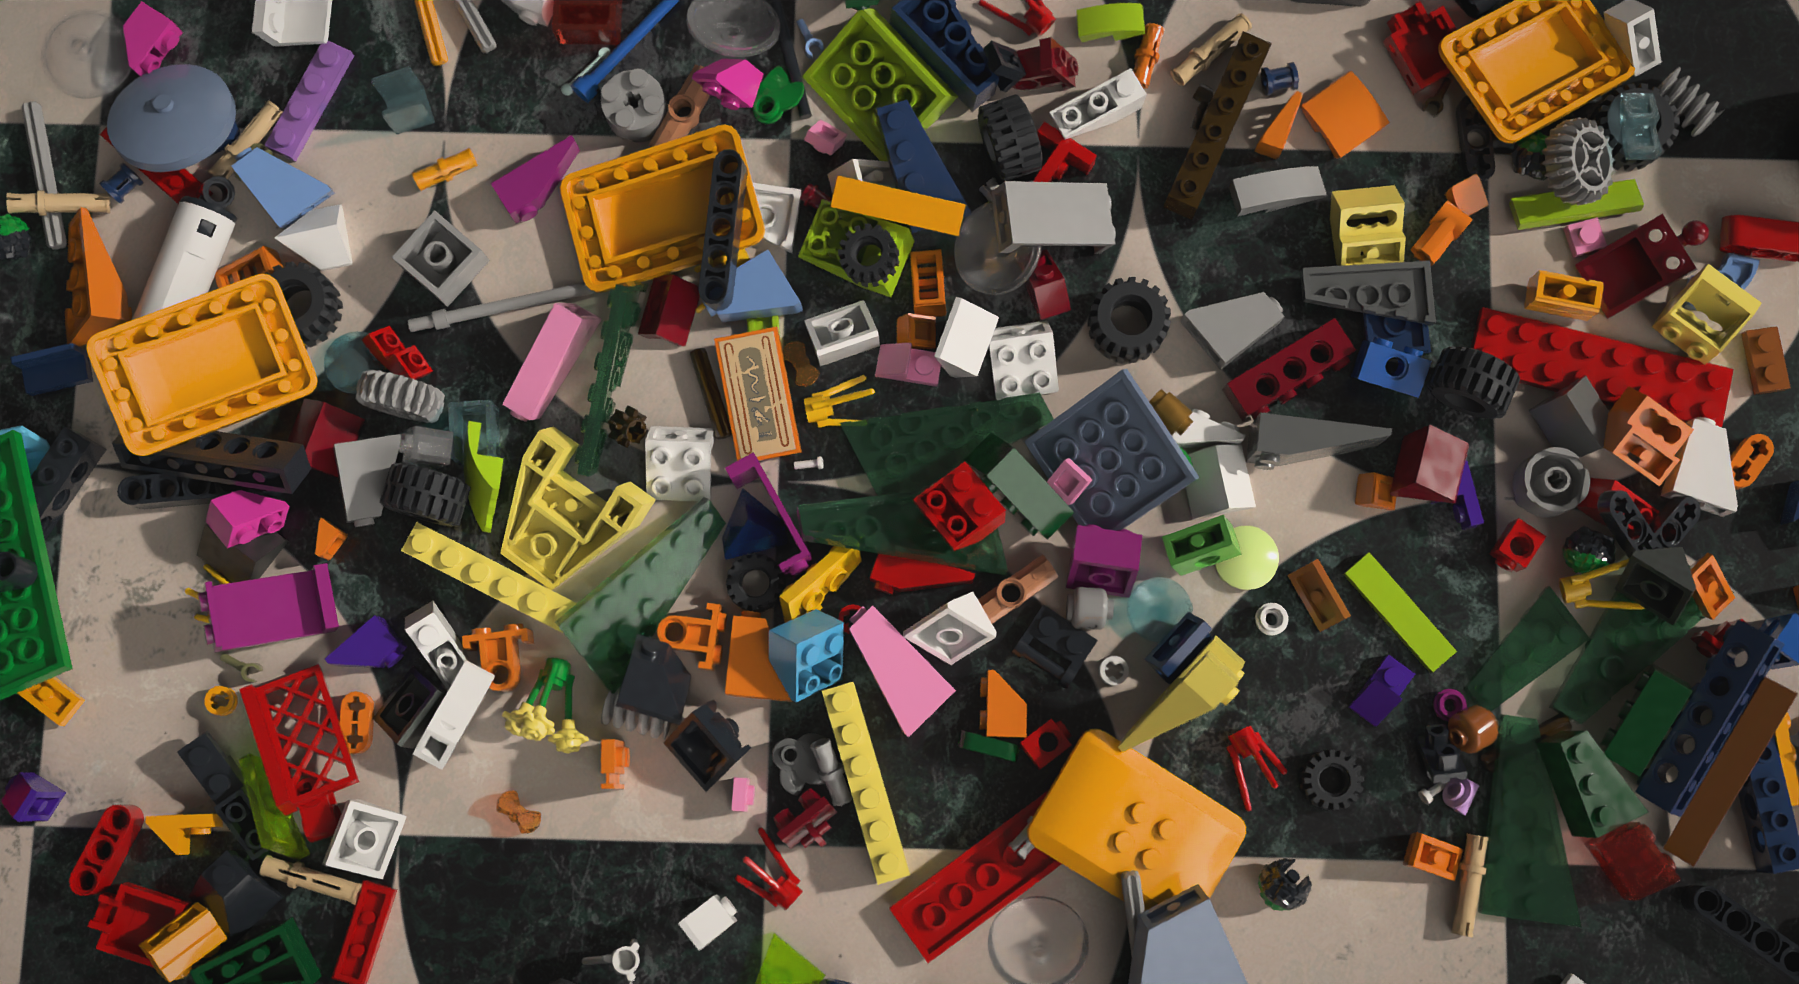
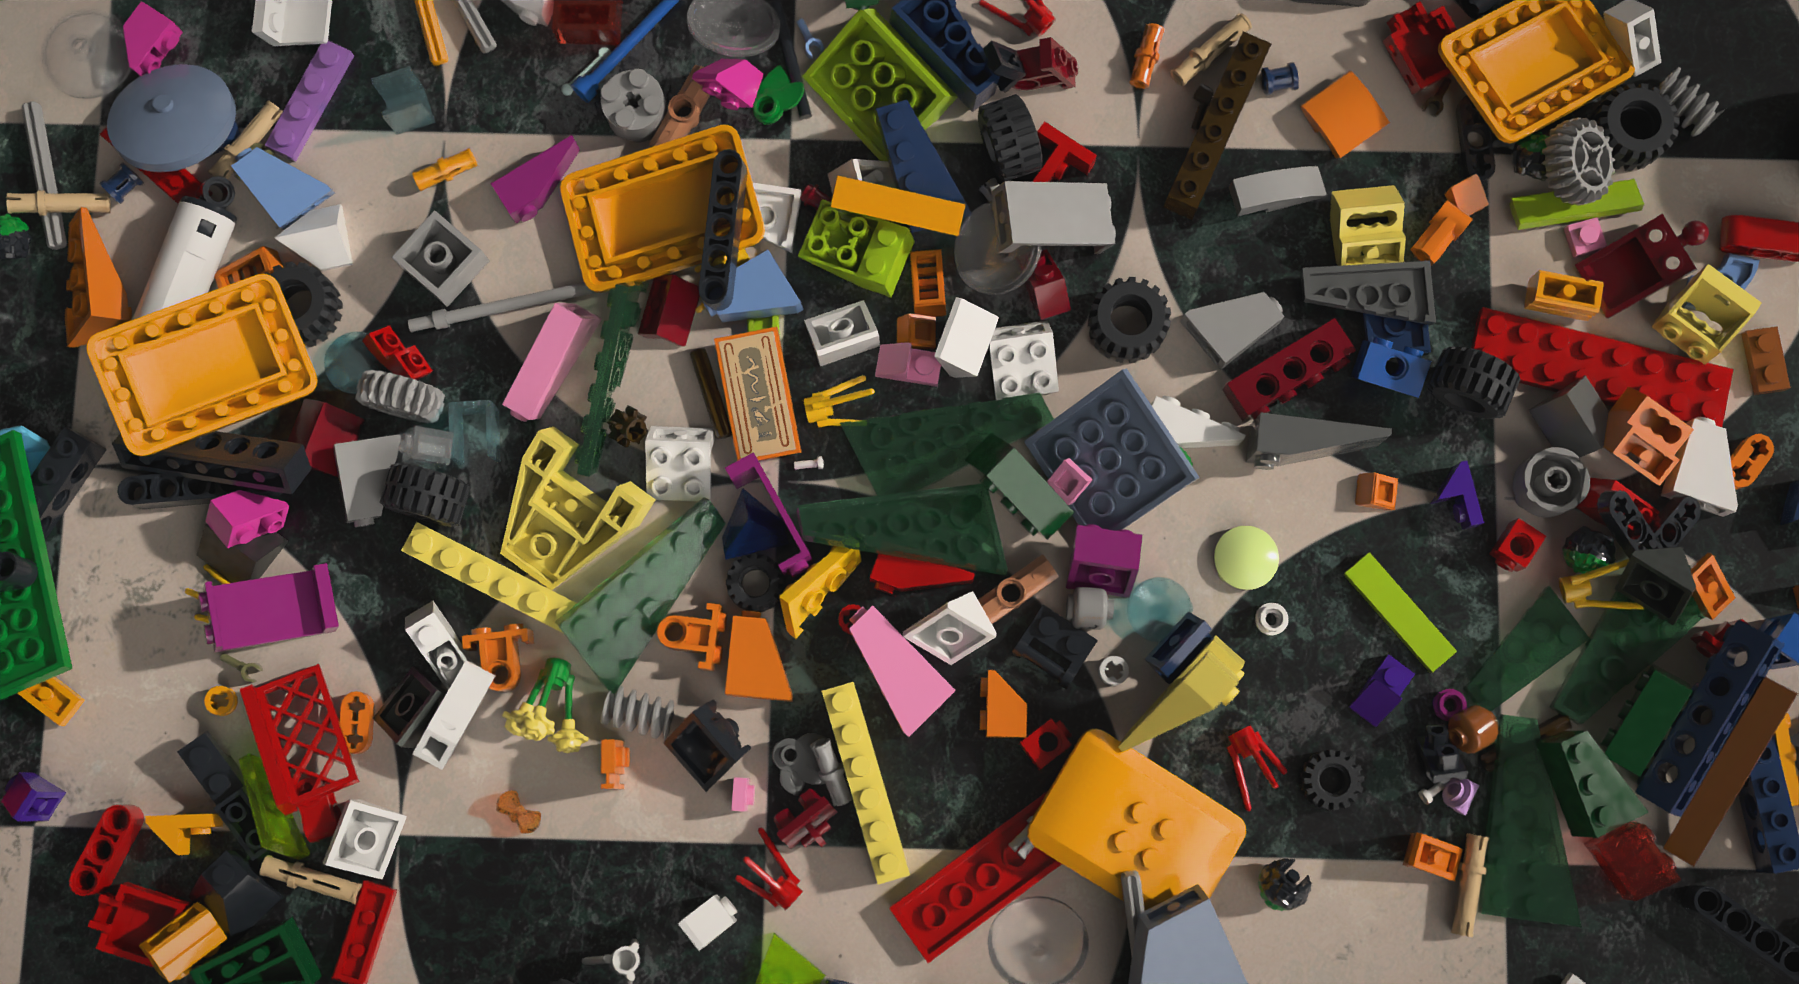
(54, 368): dark blue panel -> none
(328, 539): orange slope -> none
(369, 647): dark purple slope -> none
(483, 477): lime slope -> none
(654, 681): black slope -> none
(805, 373): clear orange piece -> none
(807, 653): dark azure slope -> none
(825, 137): bright pink plate -> none
(856, 242): black tyre -> none
(961, 507): red slope -> none
(988, 746): dark green beam -> none
(1100, 105): white slope -> none
(1116, 19): lime slope -> none
(1172, 412): pearl gold brick -> none
(1201, 545): bright green brick -> none
(1222, 482): white slope -> none
(1275, 136): orange slope -> none
(1319, 595): dark orange plate -> none
(1429, 466): slope -> none
(1638, 126): clear light blue slope -> none

